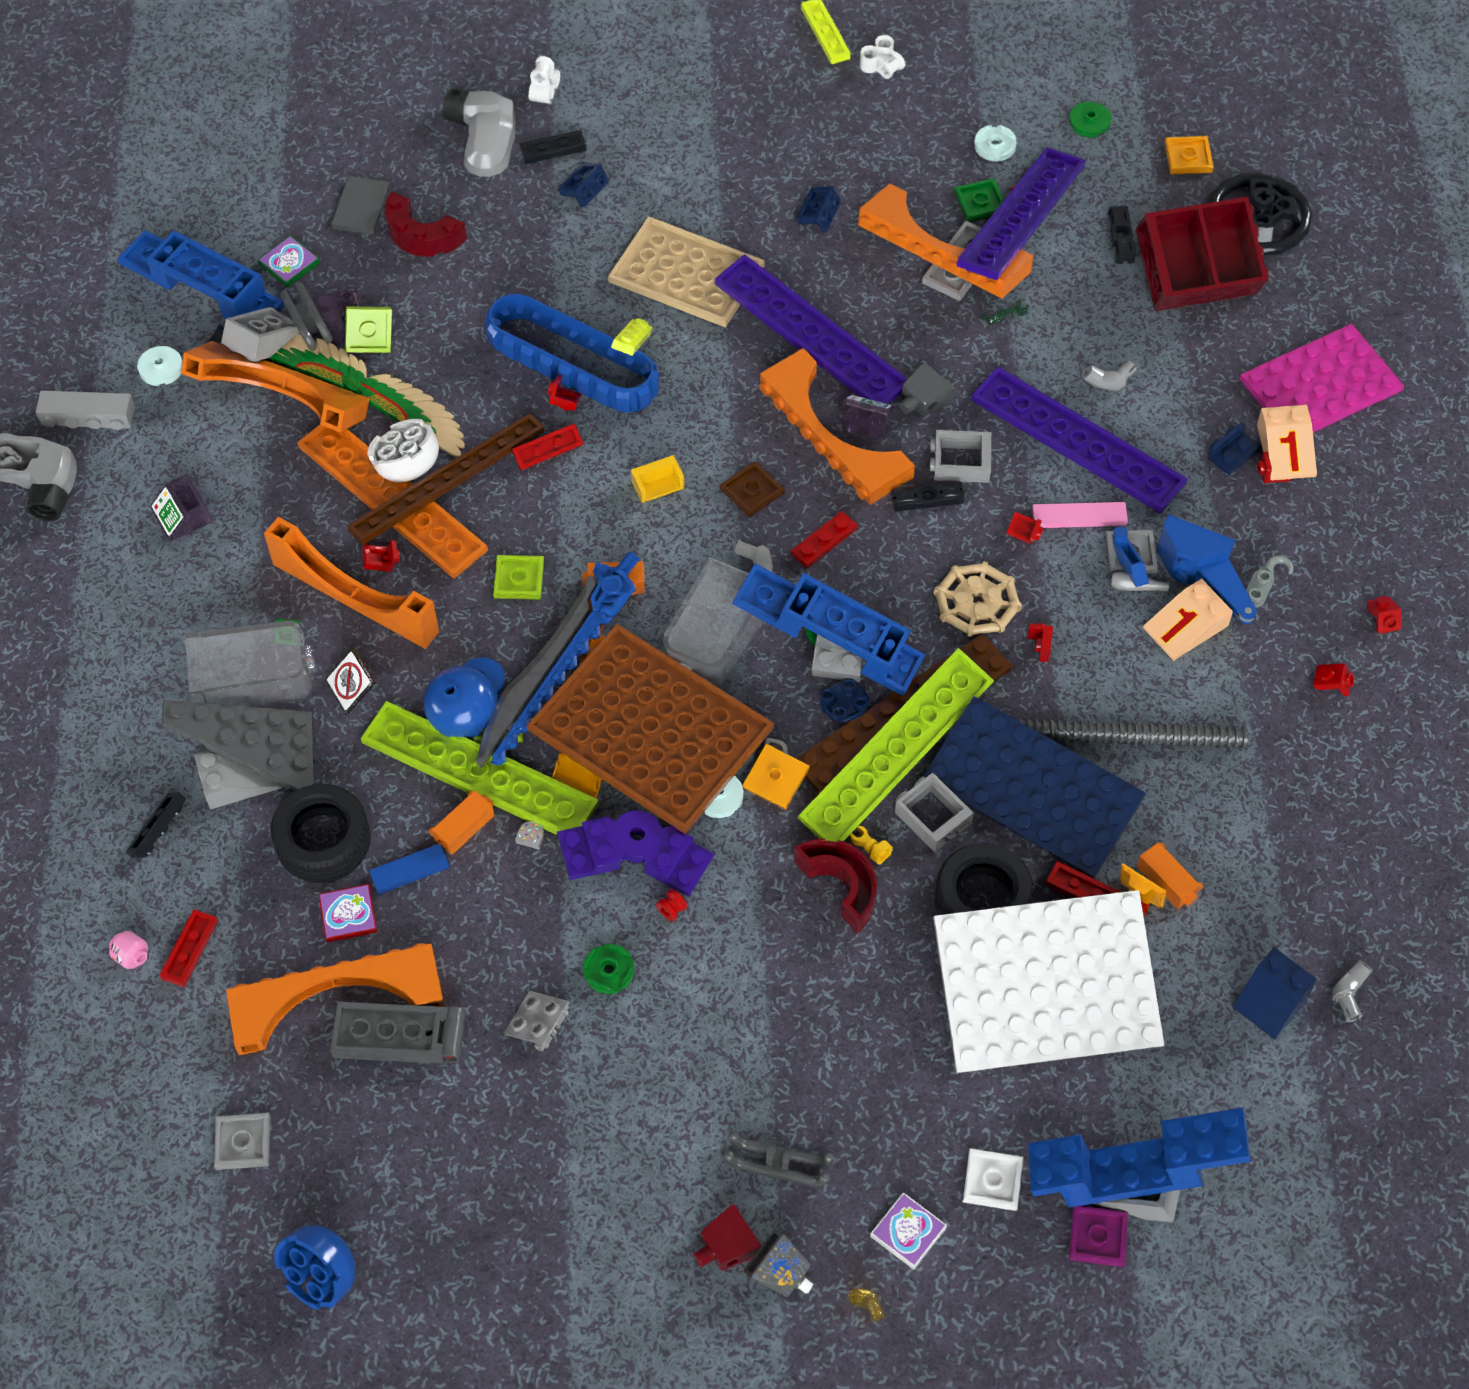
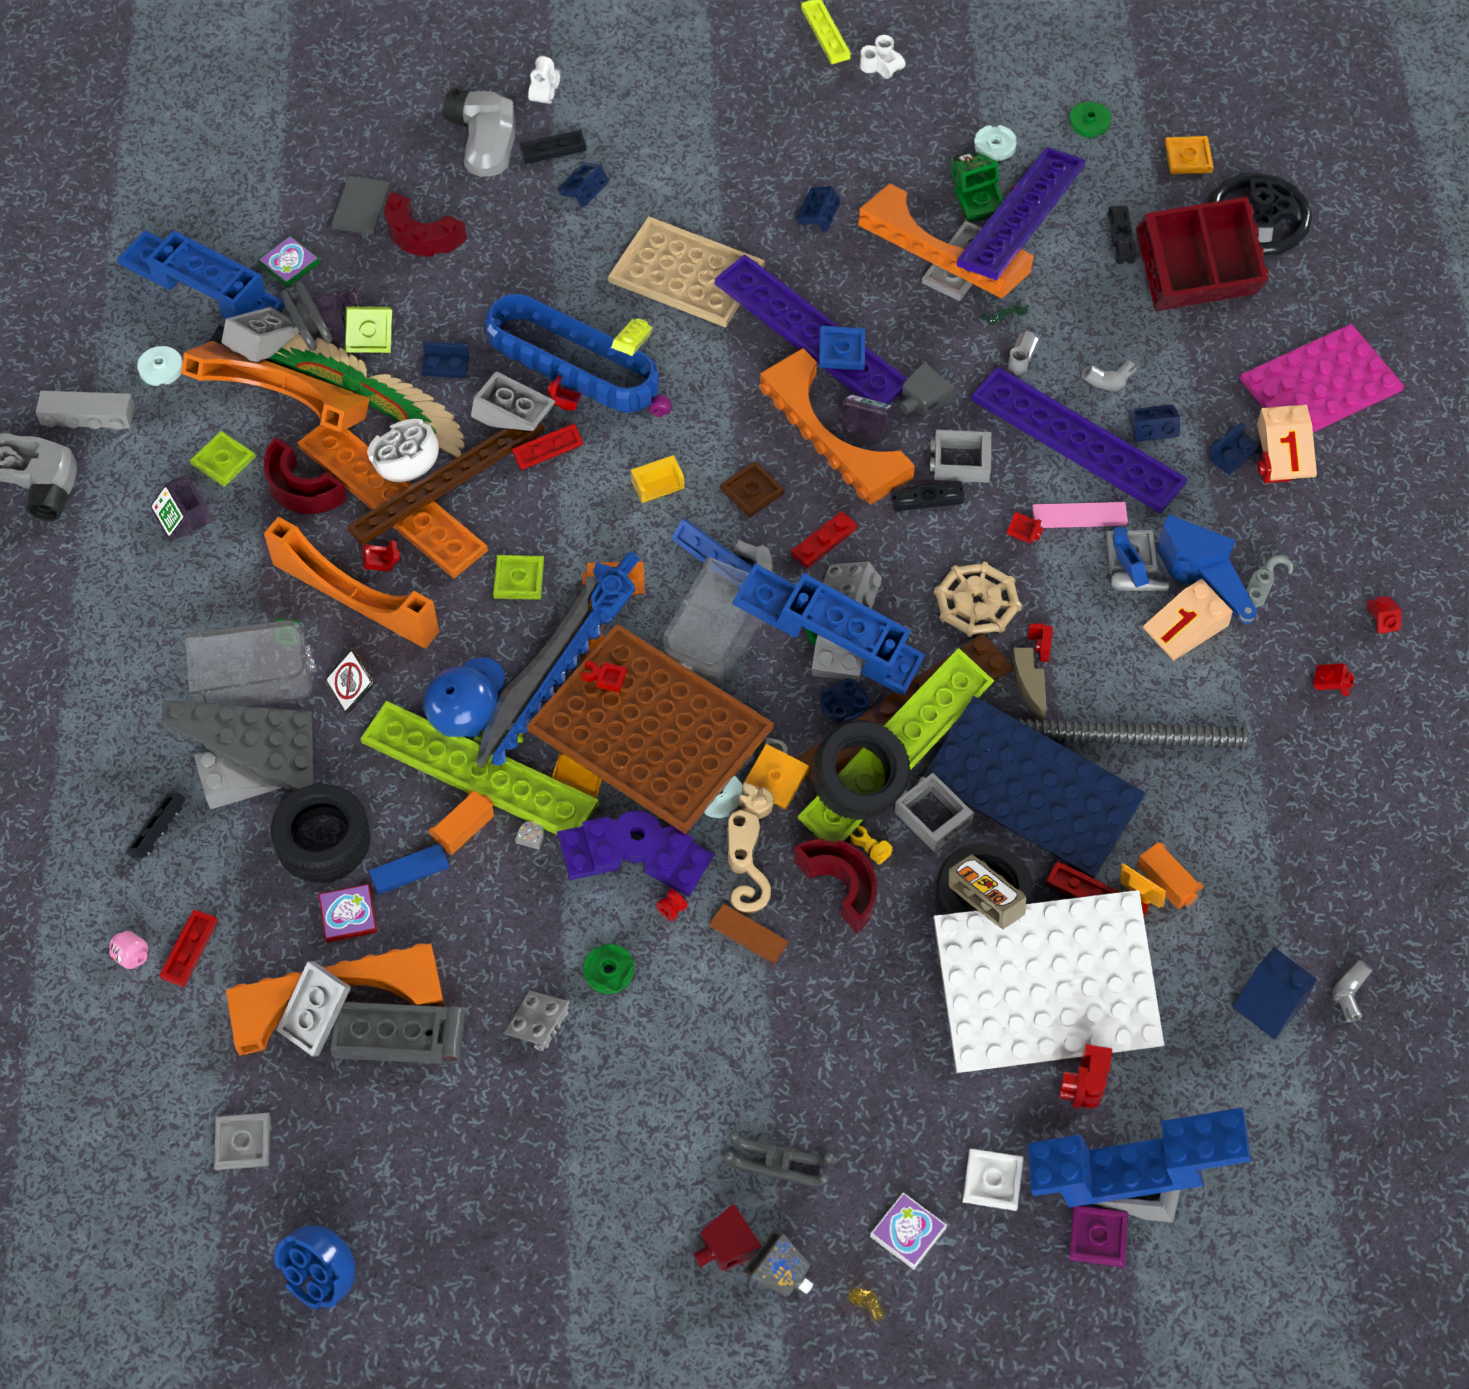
(222, 458): none -> lime tile
(296, 493): none -> dark red brick
(313, 1008): none -> light grey plate
(445, 359): none -> dark blue bracket
(510, 404): none -> light grey slope
(607, 677): none -> red plate
(660, 406): none -> magenta piece
(704, 546): none -> blue plate
(742, 842): none -> tan animal
(749, 933): none -> dark orange tile
(842, 348): none -> blue plate
(854, 580): none -> light grey bracket
(884, 746): none -> black tyre
(973, 171): none -> green torso
(987, 891): none -> brick
(1022, 353): none -> light grey piece
(1030, 681): none -> dark tan slope
(1090, 1082): none -> red hips
(1155, 422): none -> dark blue bracket

